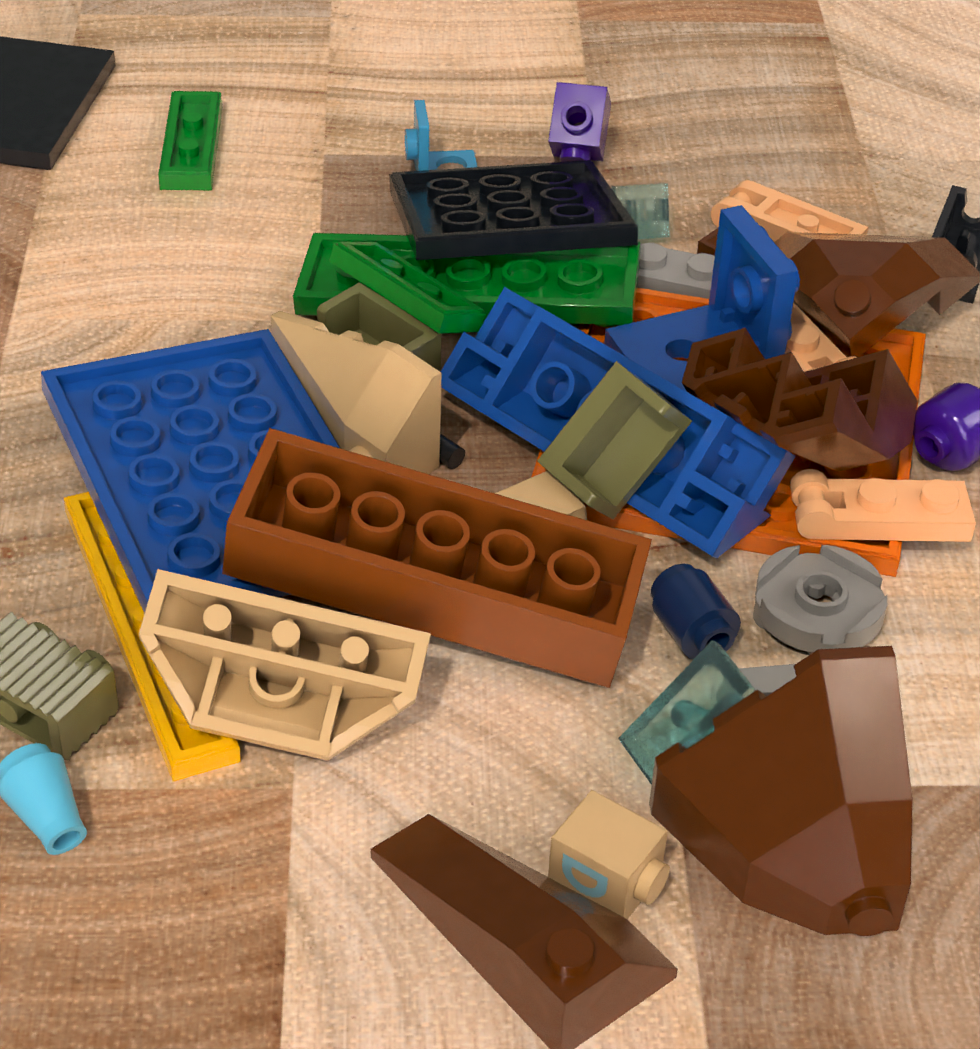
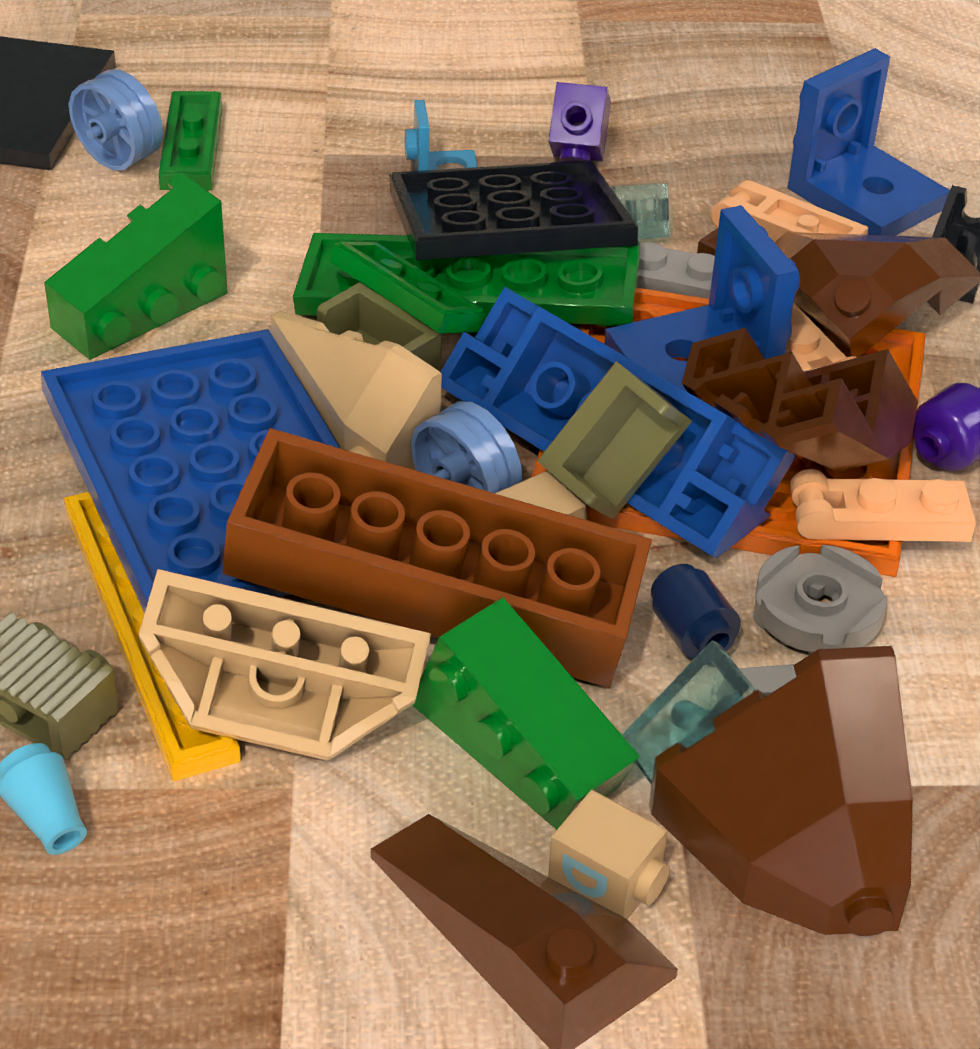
(115, 119): none -> medium blue wheel
(143, 275): none -> green wedge
(467, 448): none -> medium blue wheel
(521, 714): none -> green wedge
(837, 158): none -> blue bracket

